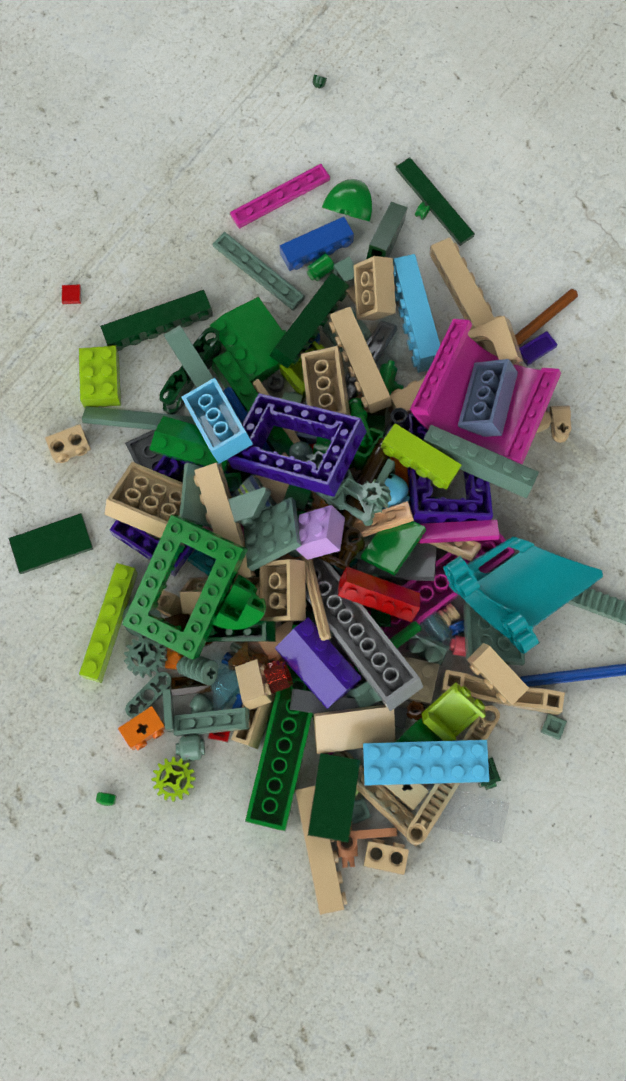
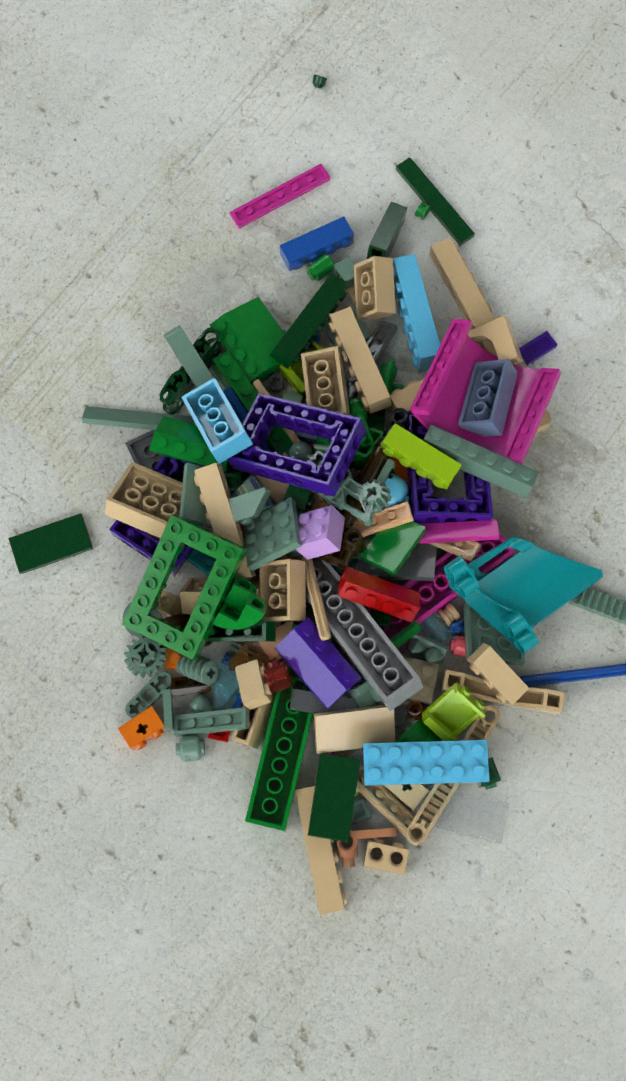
(67, 438): tan brick -> none
(71, 294): red tile -> none
(99, 376): lime brick -> none
(106, 799): green tile -> none
(108, 623): lime brick -> none
(157, 320): dark green brick -> none
(164, 783): lime gear -> none
(258, 271): sand green tile -> none
(350, 198): green brick -> none
(546, 316): dark orange axle -> none
(553, 726): sand green tile -> none
(560, 422): tan piece -> none

